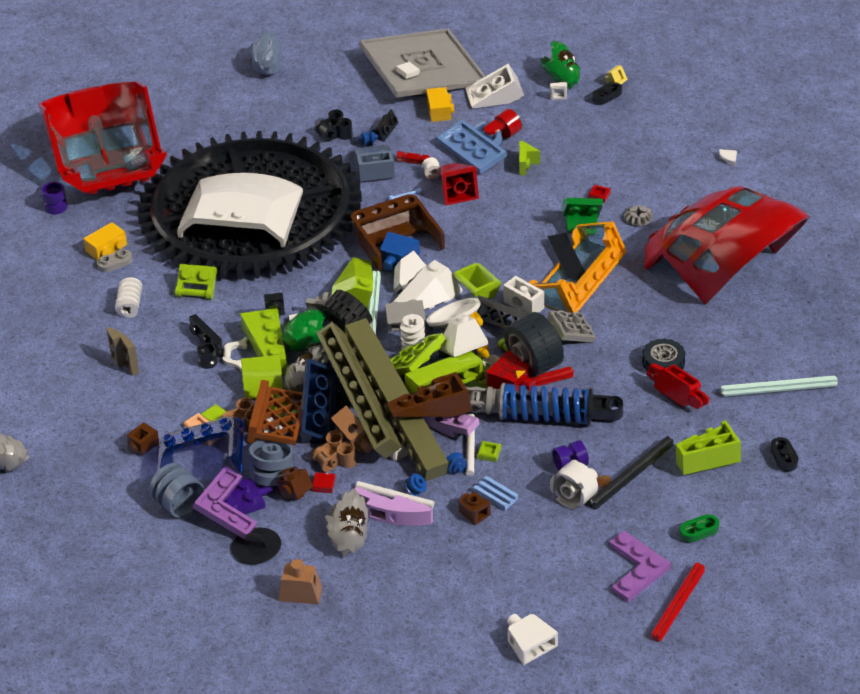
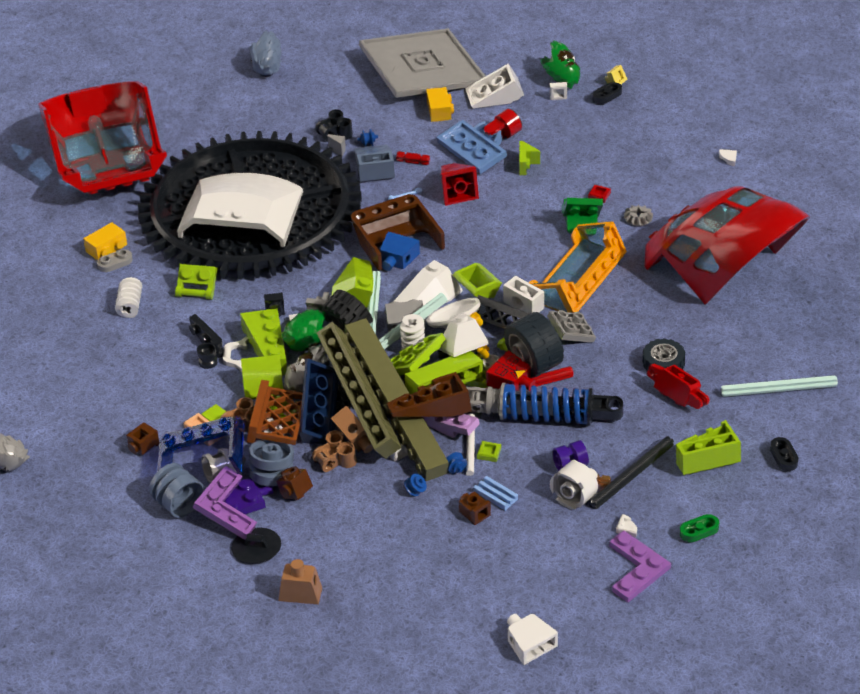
(54, 198): dark purple wheel -> none
(122, 350): dark tan slope -> none
(215, 463): none -> light grey helmet
(323, 482): red tile -> none
(337, 144): none -> light grey slope
(348, 523): light grey head -> none
(386, 125): black hinge -> none
(391, 493): white bar -> none
(396, 511): lavender slope -> none
(407, 70): white tile -> none
(407, 270): white slope -> none
(424, 312): none -> light aqua axle
(431, 168): white wheel -> none
(566, 255): black sticker -> none
(627, 525): none -> white tile
(677, 602): red axle -> none

